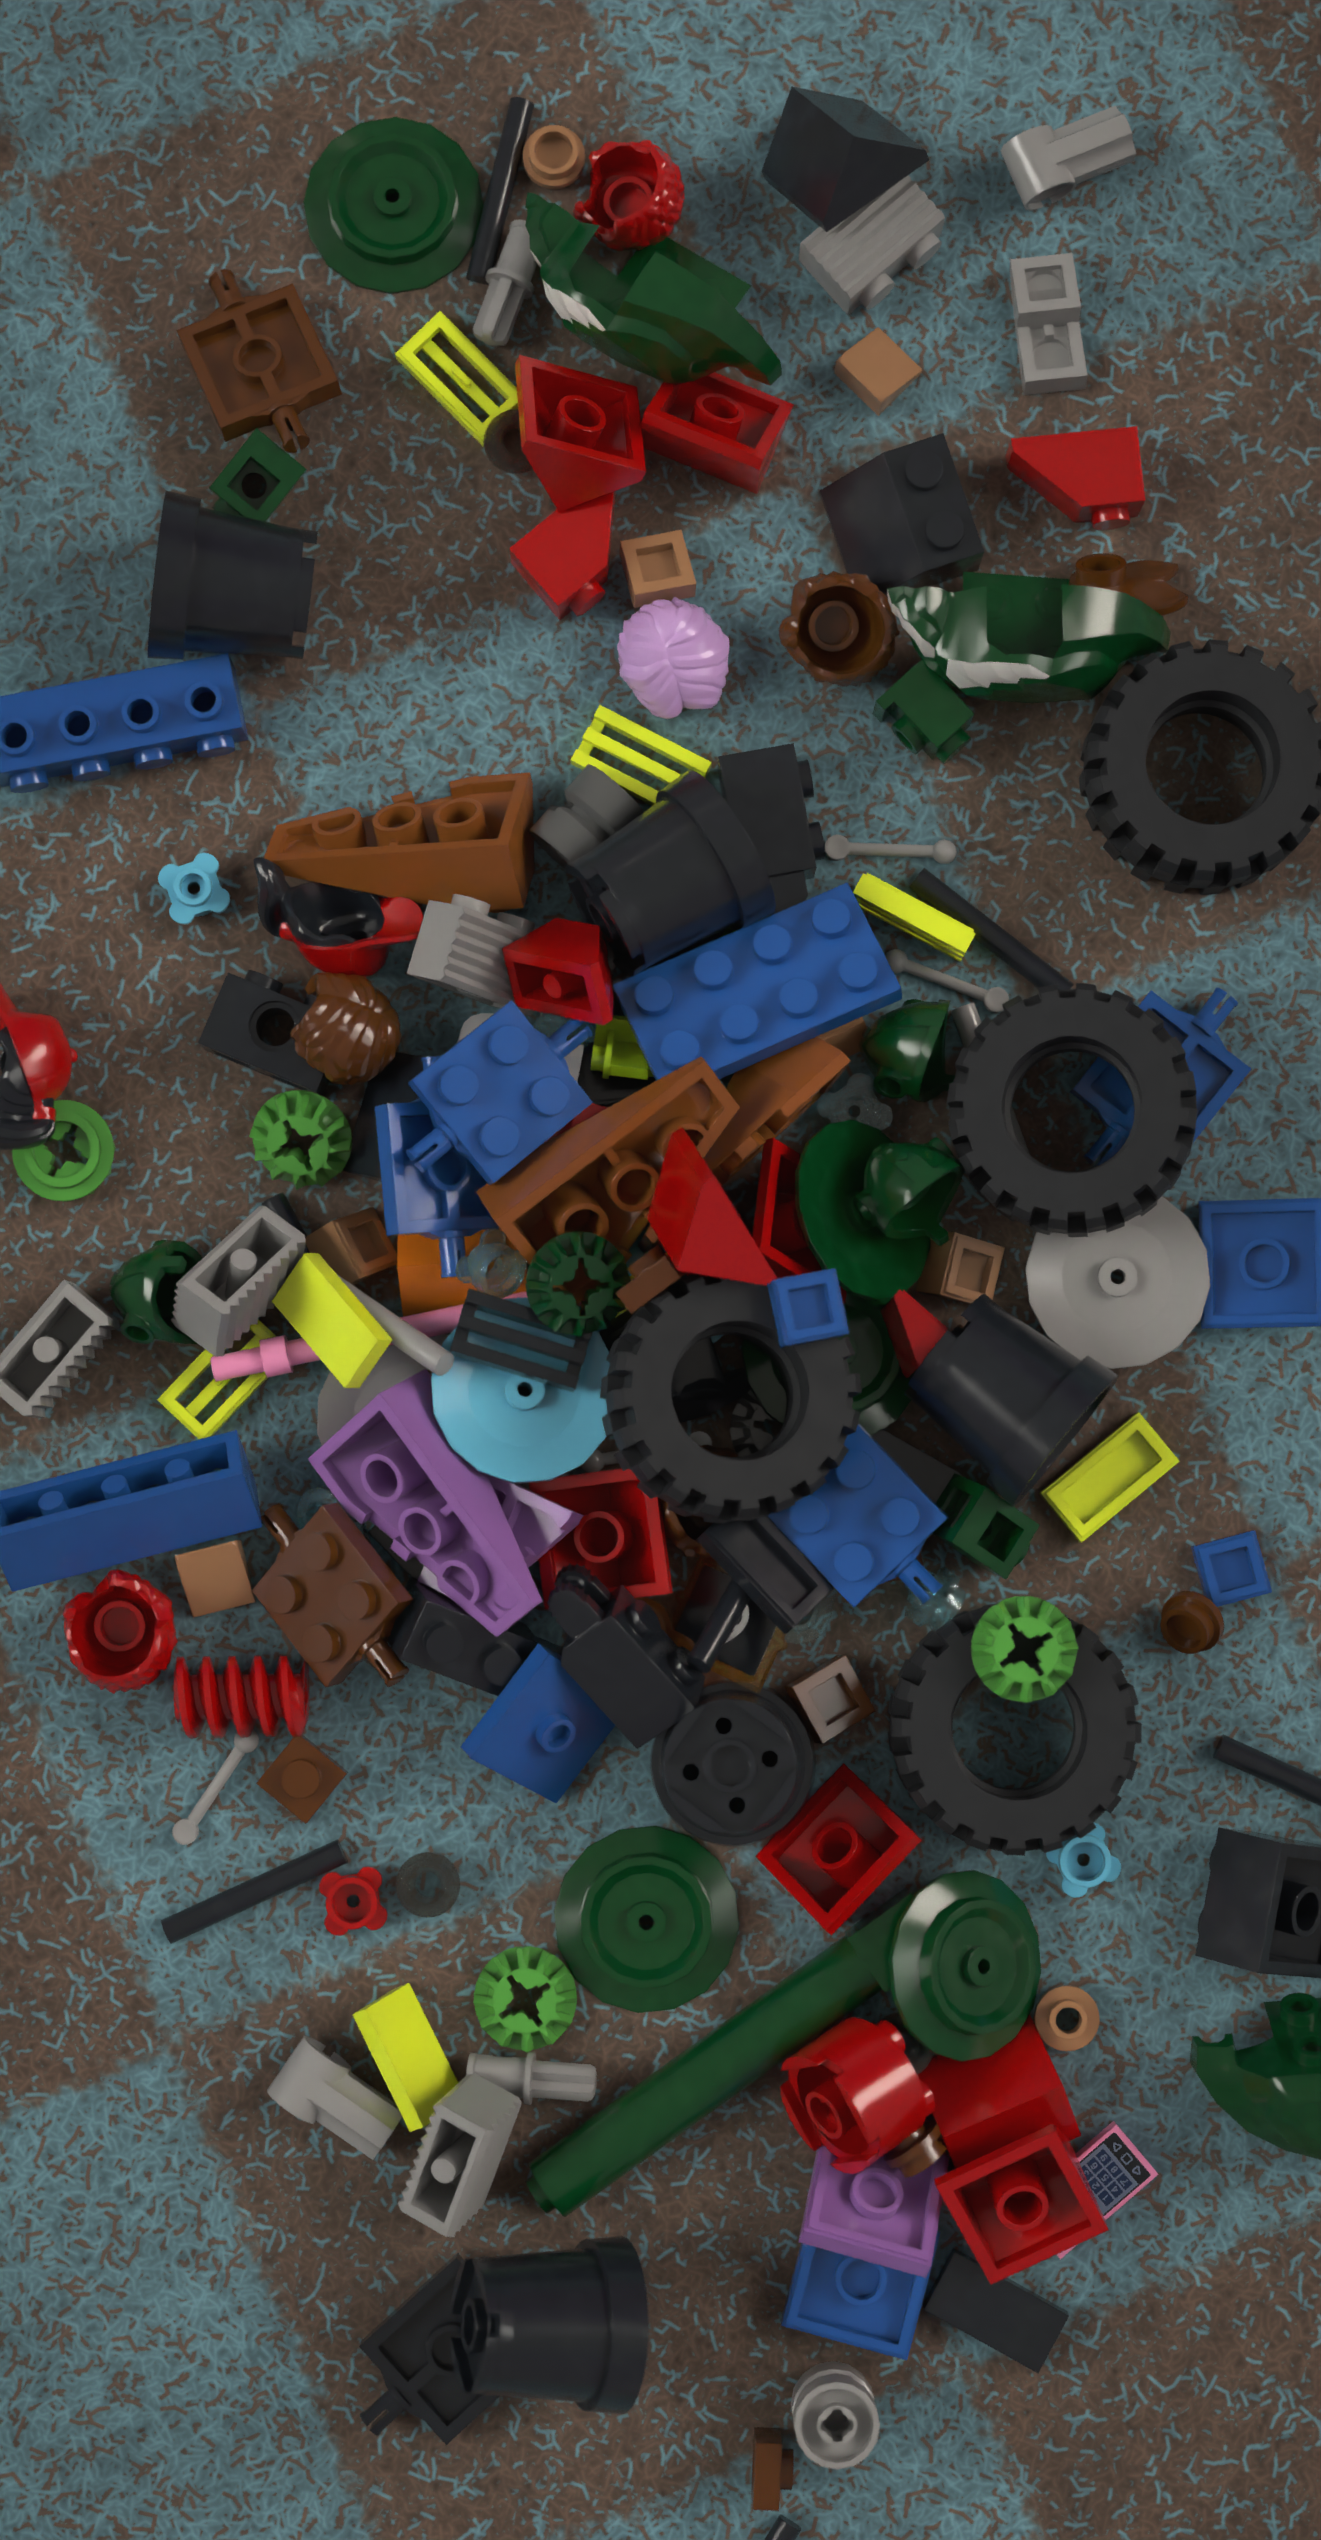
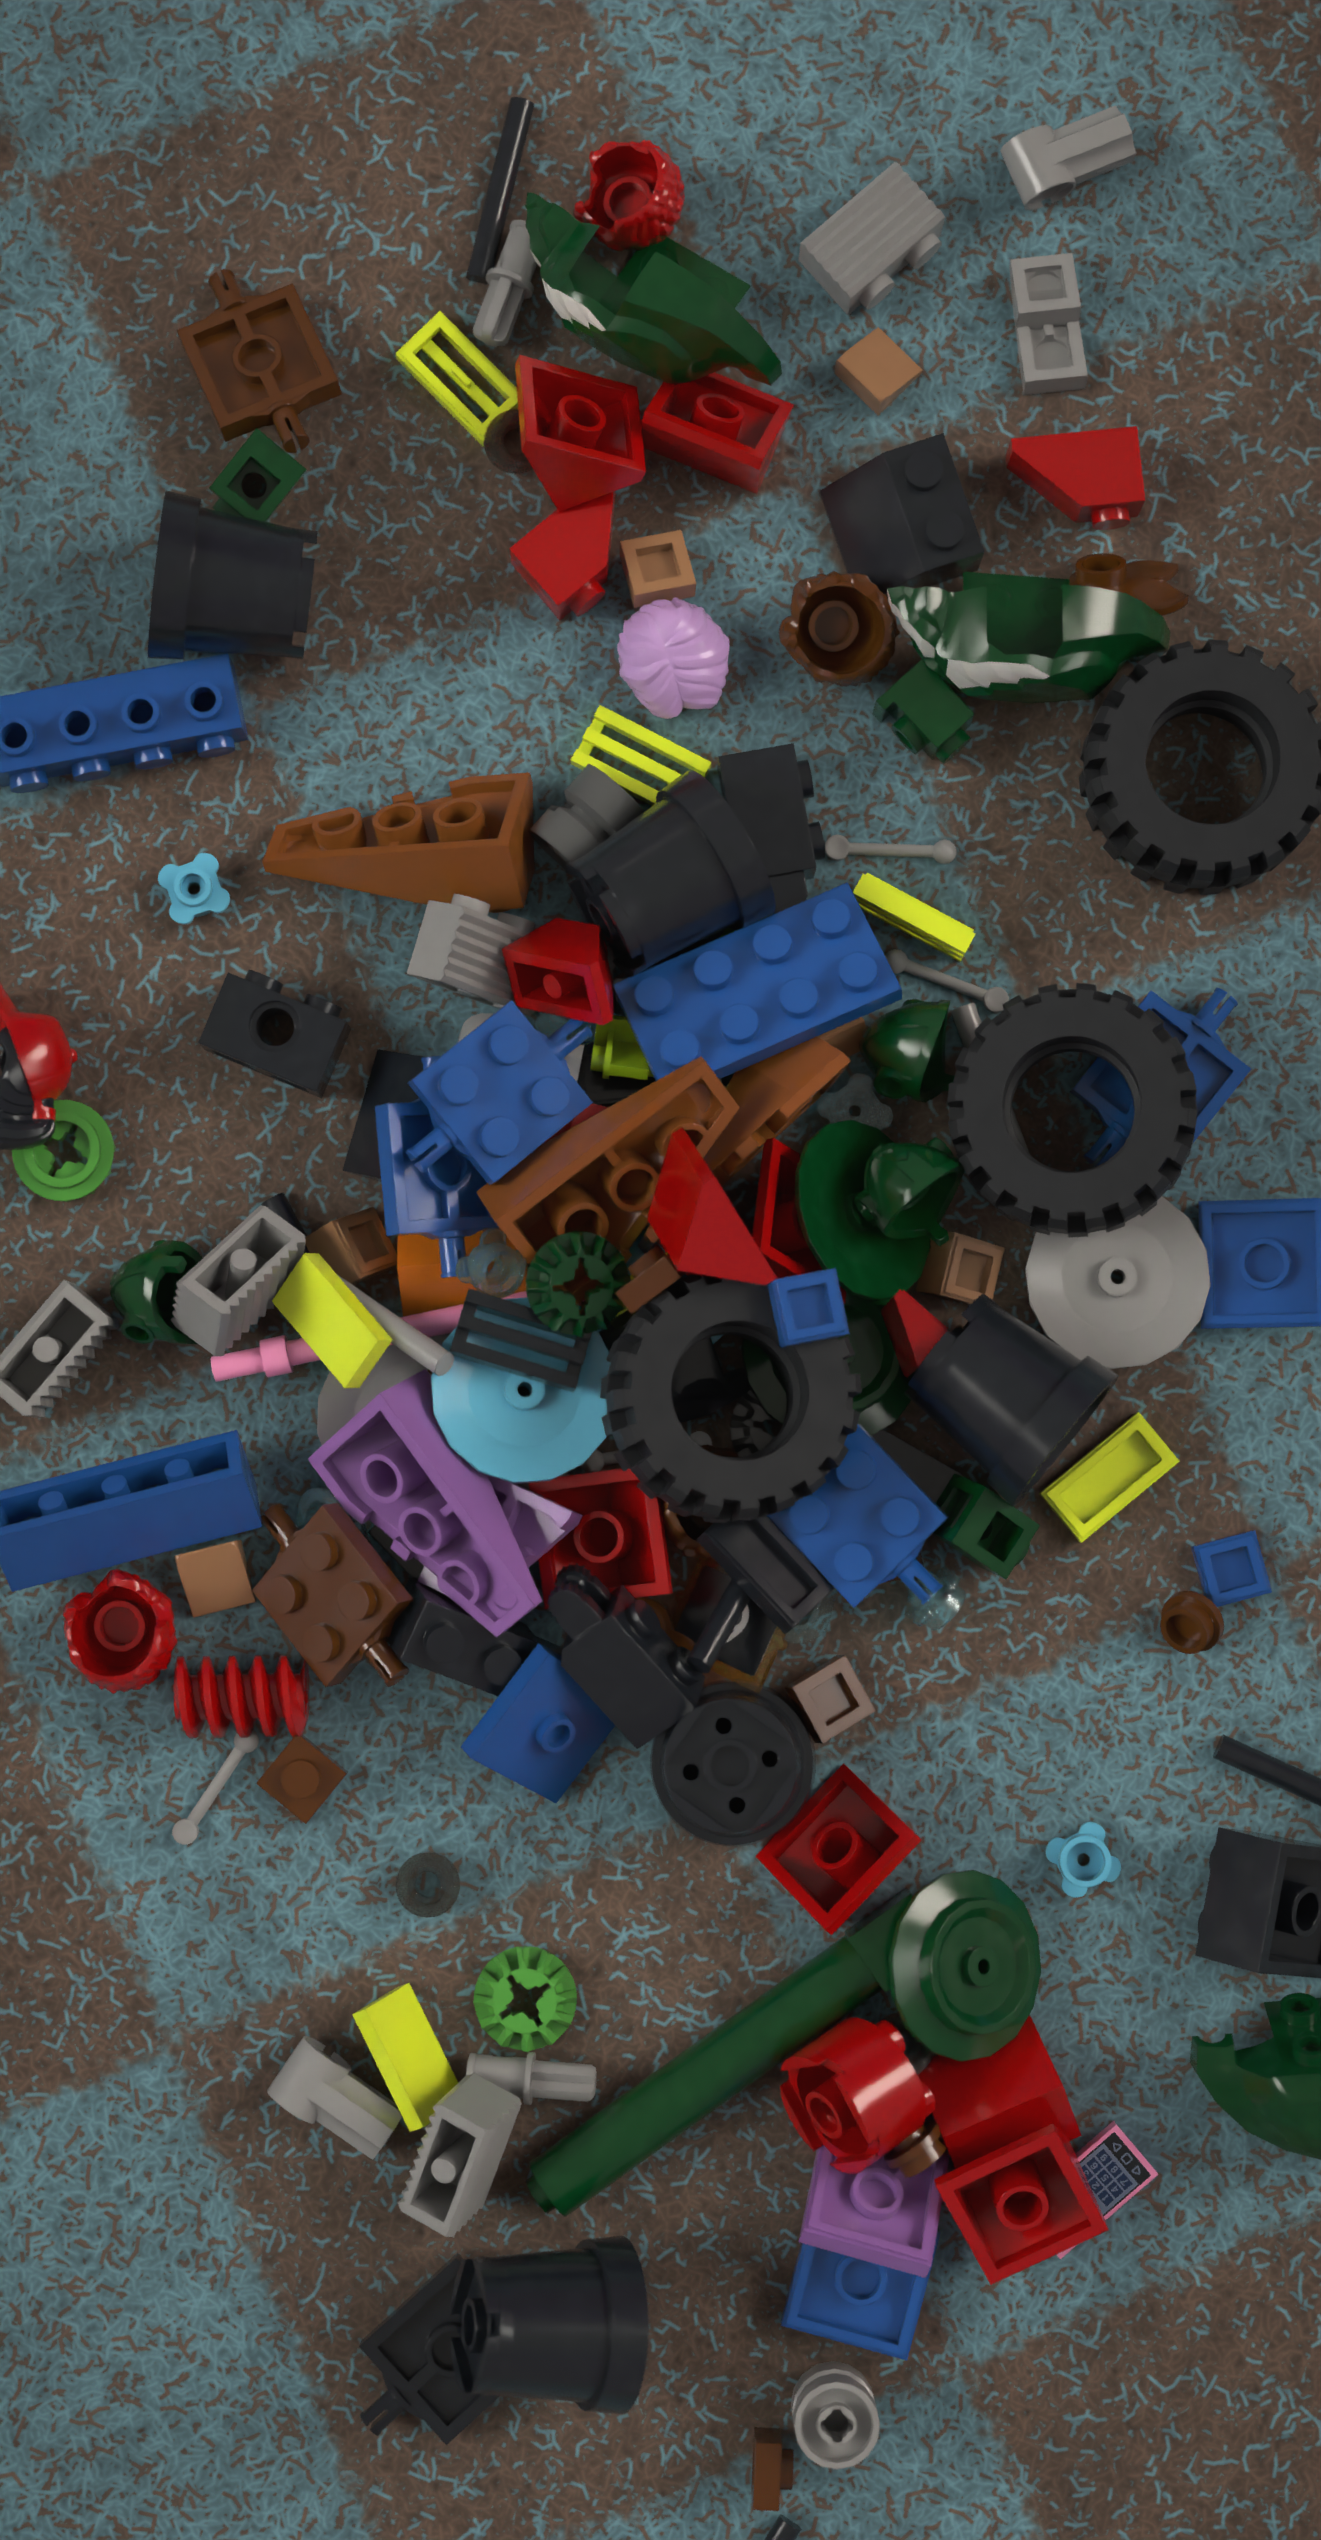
(229, 1407): neon yellow tile -> none
(254, 1891): black bar -> none
(308, 1115): bright green gear -> none
(332, 924): black hair -> none
(344, 1917): red plate -> none
(348, 1029): reddish brown hair -> none
(399, 242): dark green piece -> none
(554, 157): medium nougat plate -> none
(655, 1876): dark green piece -> none
(836, 155): black slope -> none
(988, 932): black bar -> none
(993, 1641): bright green gear -> none
(995, 2314): black tile -> none
(1019, 1817): black tyre -> none
(1058, 1999): medium nougat plate -> none

